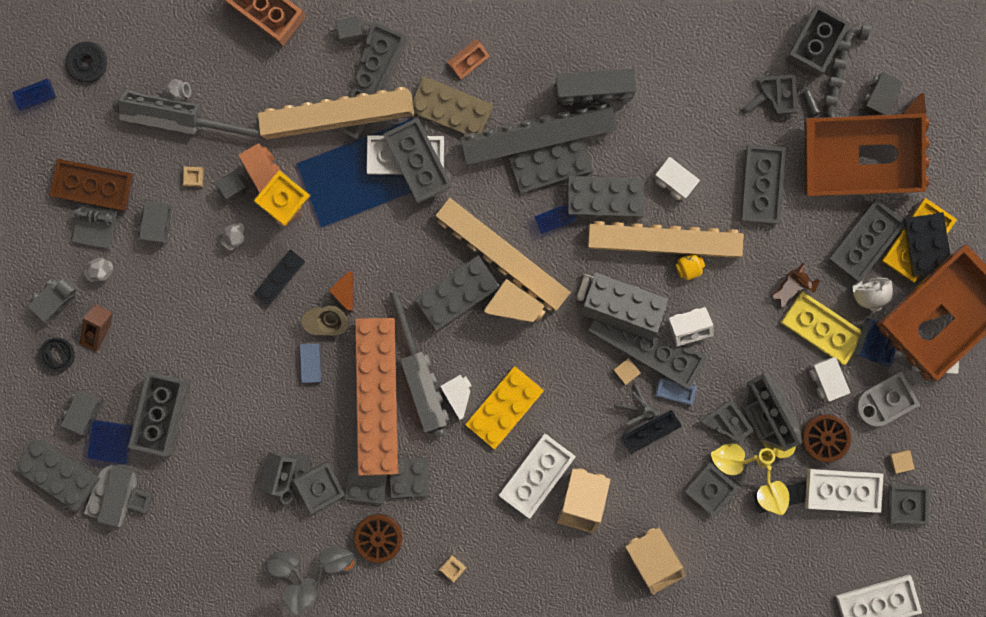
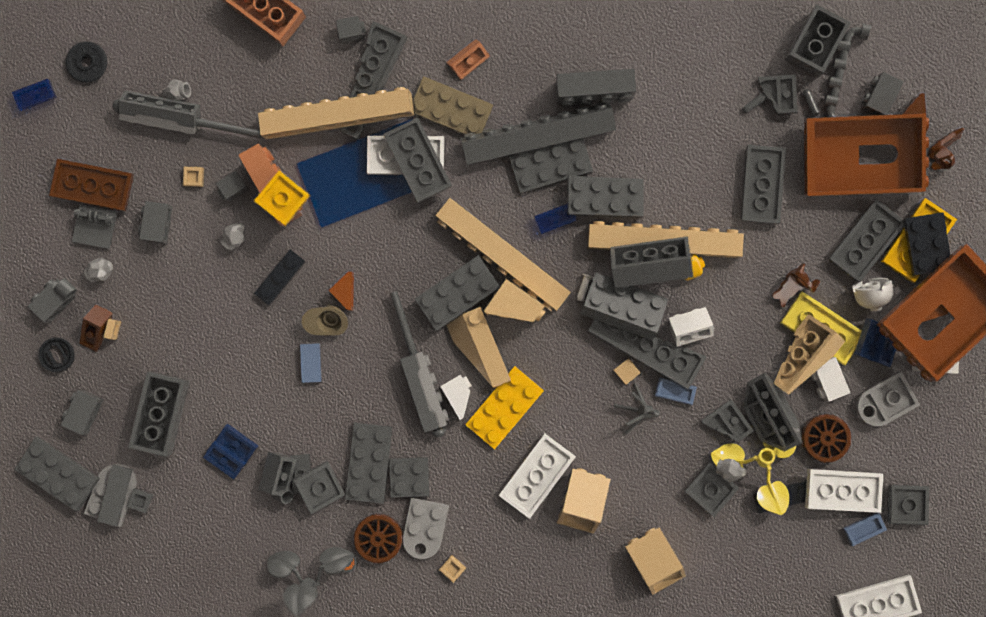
(109, 441): clear blue plate -> none
(112, 329): none -> tan tile
(230, 451): none -> dark blue slope
(376, 396): nougat brick -> none
(425, 526): none -> light grey plate
(476, 342): none -> tan wedge
(651, 262): none -> dark grey brick
(651, 431): black plate -> none
(676, 179): white brick -> none
(730, 470): none -> light grey rock
(811, 349): none -> tan wedge
(864, 529): none -> sand blue tile
(902, 461): tan tile -> none
(940, 152): none -> reddish brown hair

